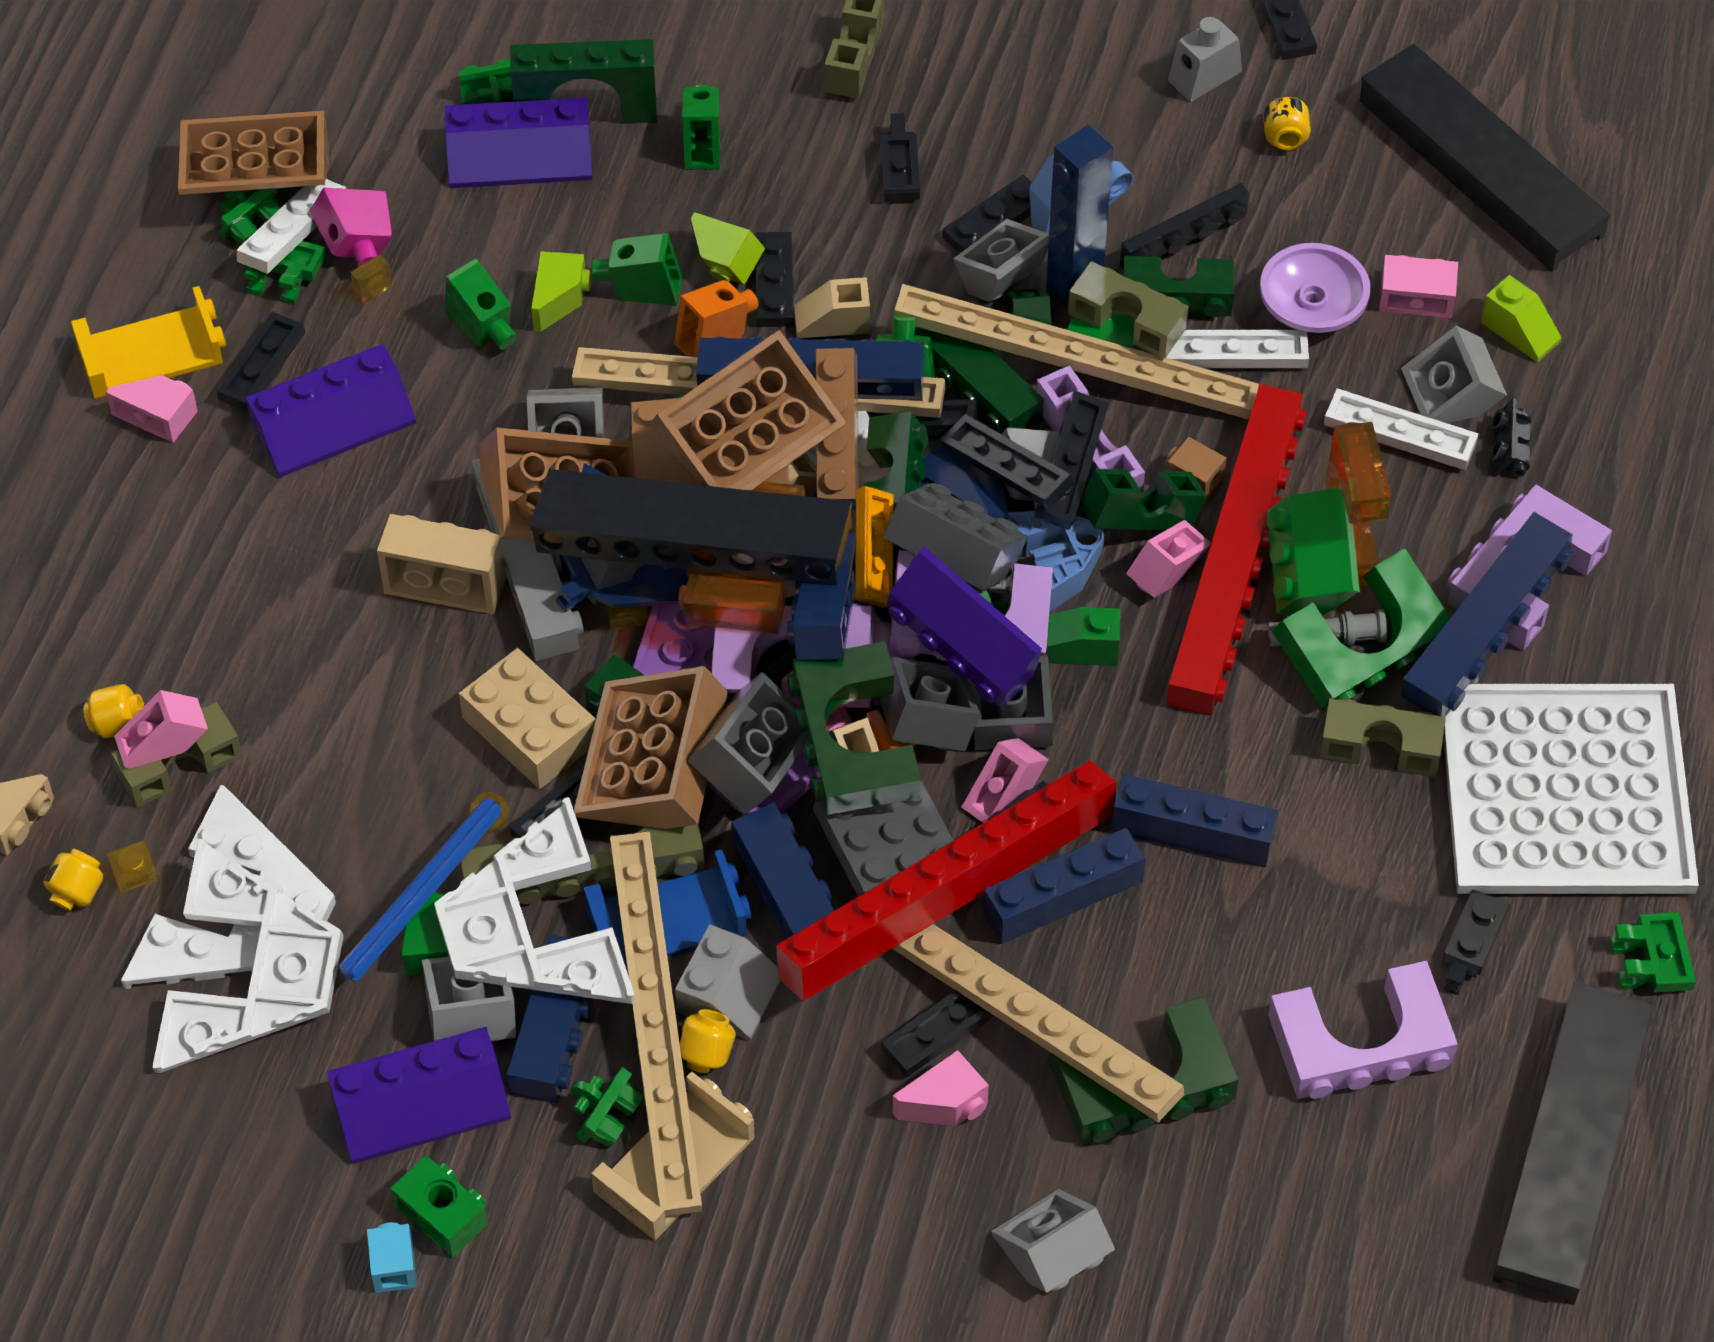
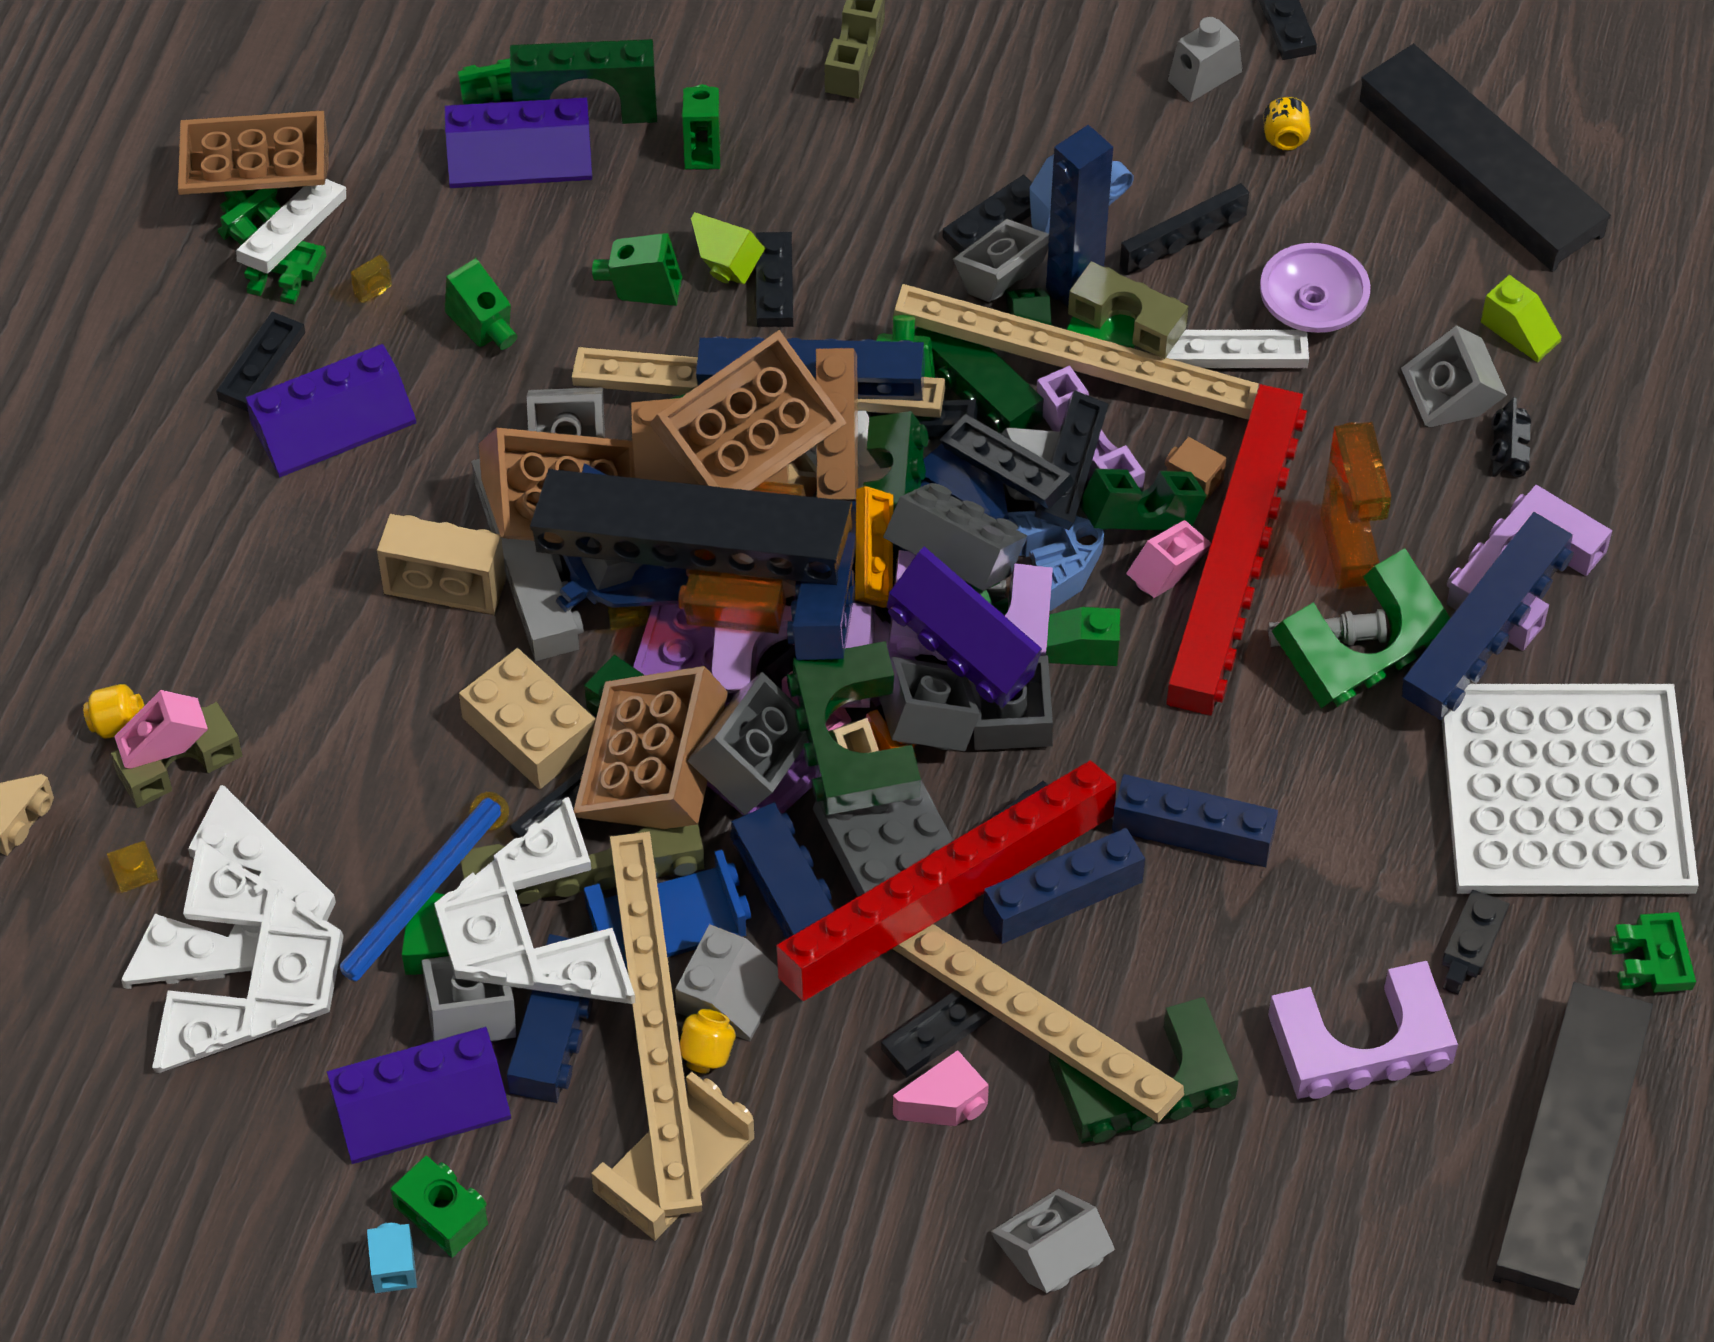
(73, 879): yellow head -> none
(151, 347): yellow panel -> none
(154, 405): bright pink slope -> none
(353, 222): dark pink torso -> none
(558, 287): lime slope -> none
(598, 1123): green hips -> none
(712, 313): orange torso -> none
(834, 309): tan slope -> none
(900, 161): black hinge -> none
(1006, 775): bright pink slope -> none
(1206, 293): dark green arch -> none
(1312, 552): green slope -> none
(1404, 429): white plate -> none
(1412, 734): olive arch -> none
(1418, 286): bright pink brick -> none

